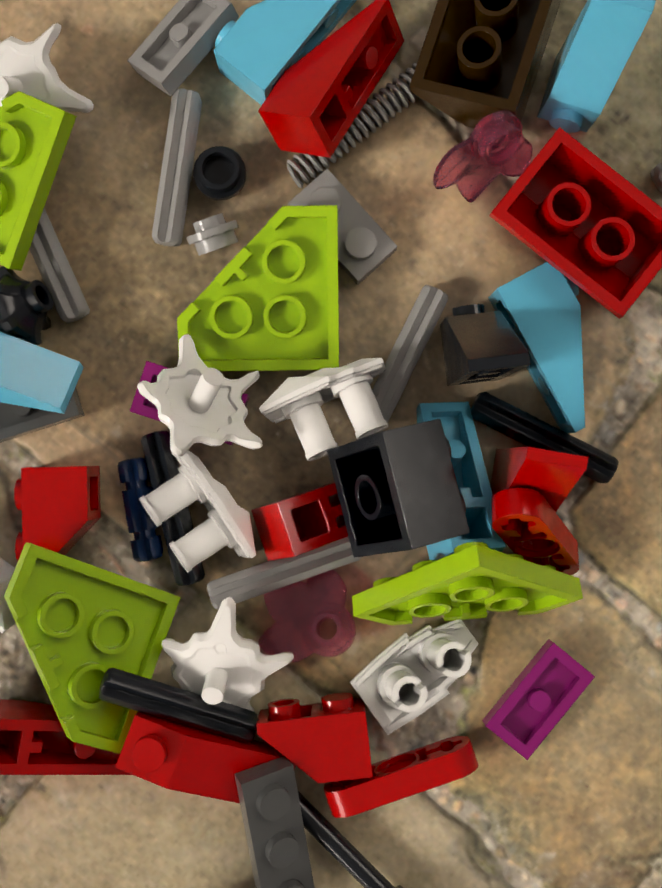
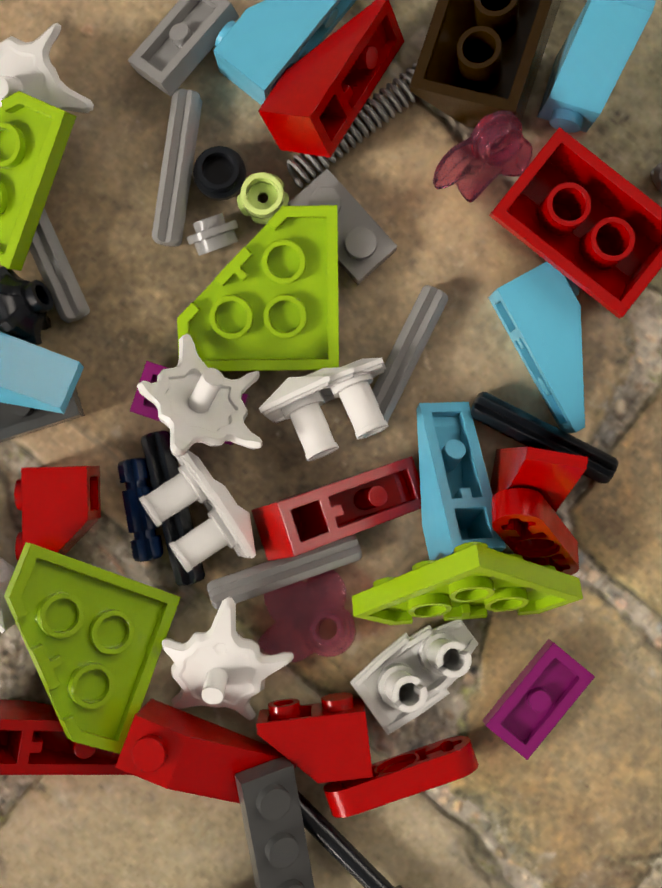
(177, 705): black axle -> none
(259, 184): none -> yellowish green plate
(398, 489): black brick -> none
(480, 346): black slope -> none

